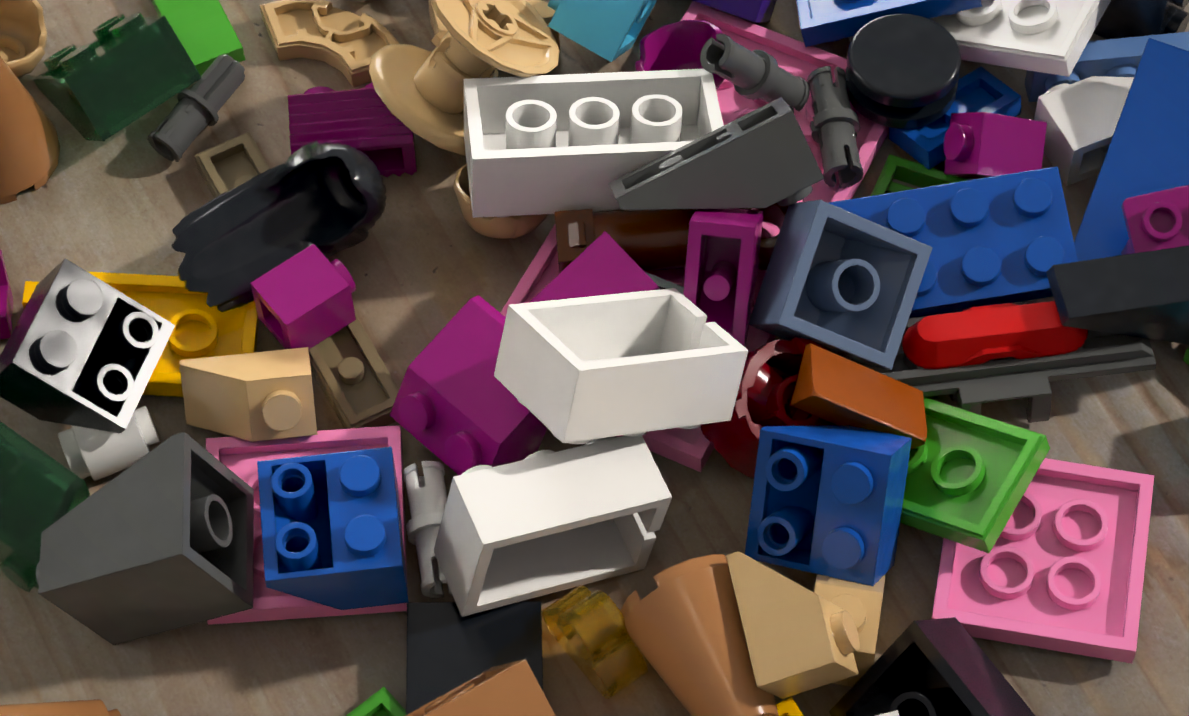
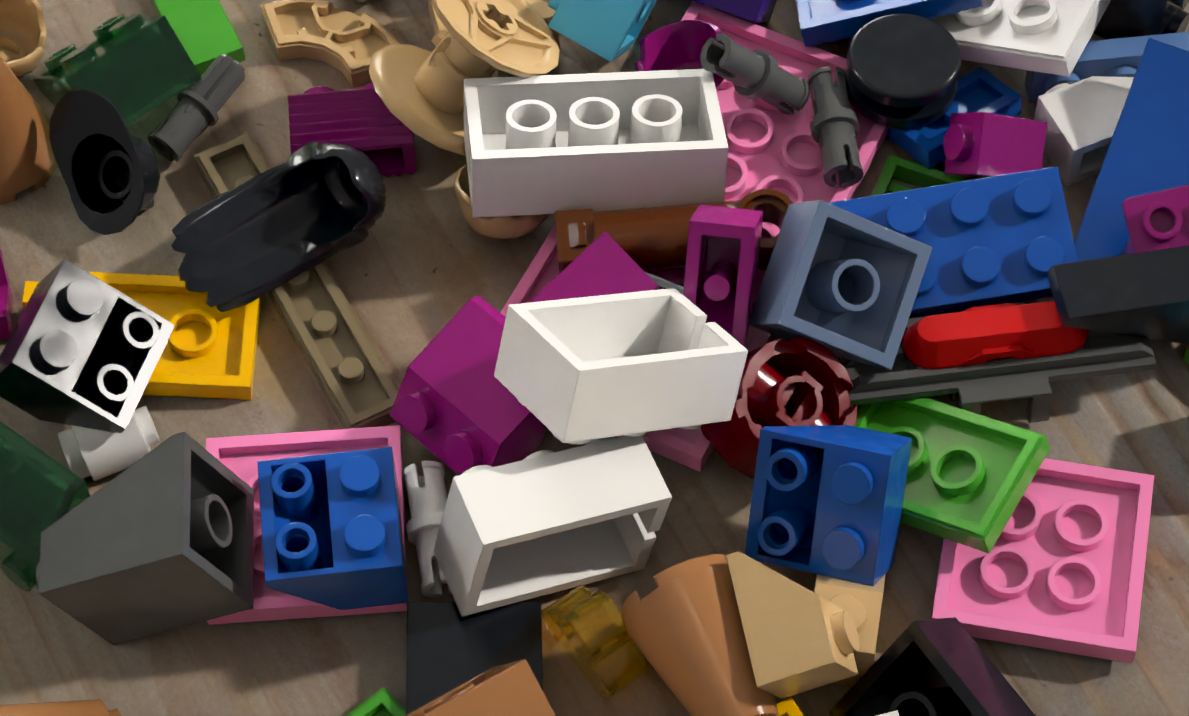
(101, 162): none -> black piece
(251, 394): tan slope -> none
(305, 299): magenta brick -> none
(739, 165): dark grey slope -> none
(858, 396): dark orange slope -> none

